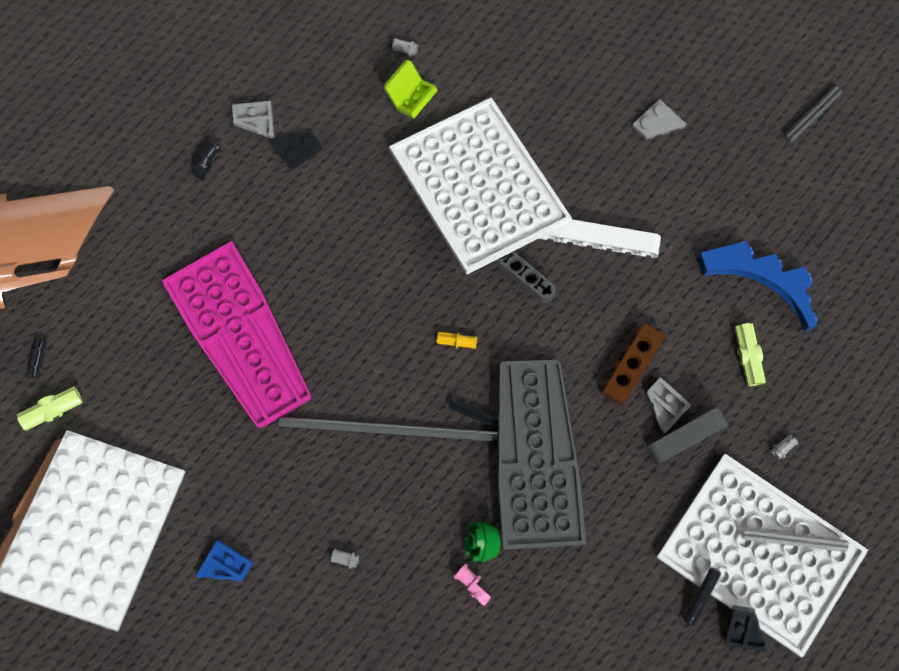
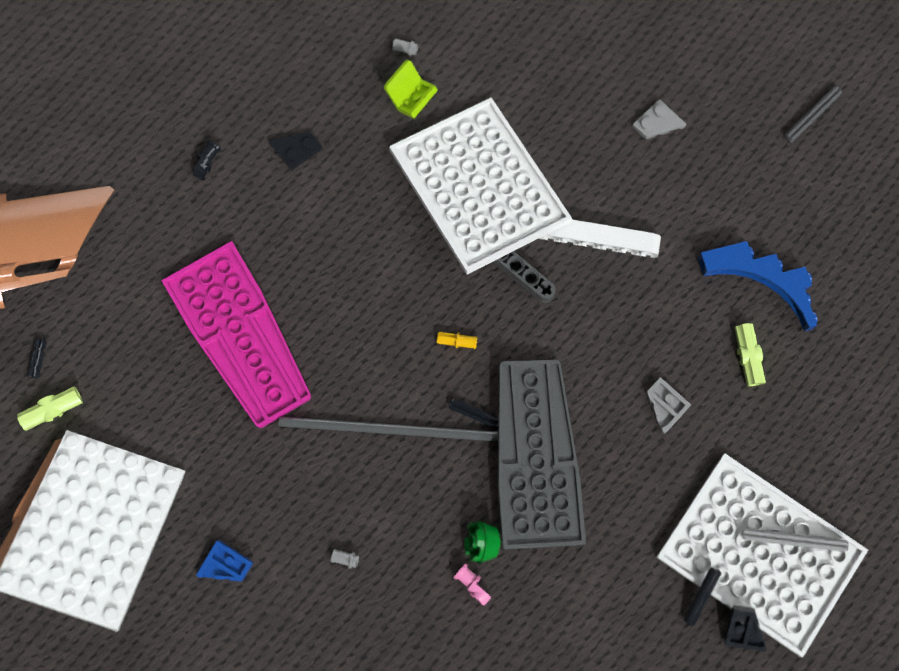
(255, 117): light grey wing -> none
(652, 340): reddish brown brick -> none
(688, 435): dark grey beam -> none
(783, 447): light grey pin -> none

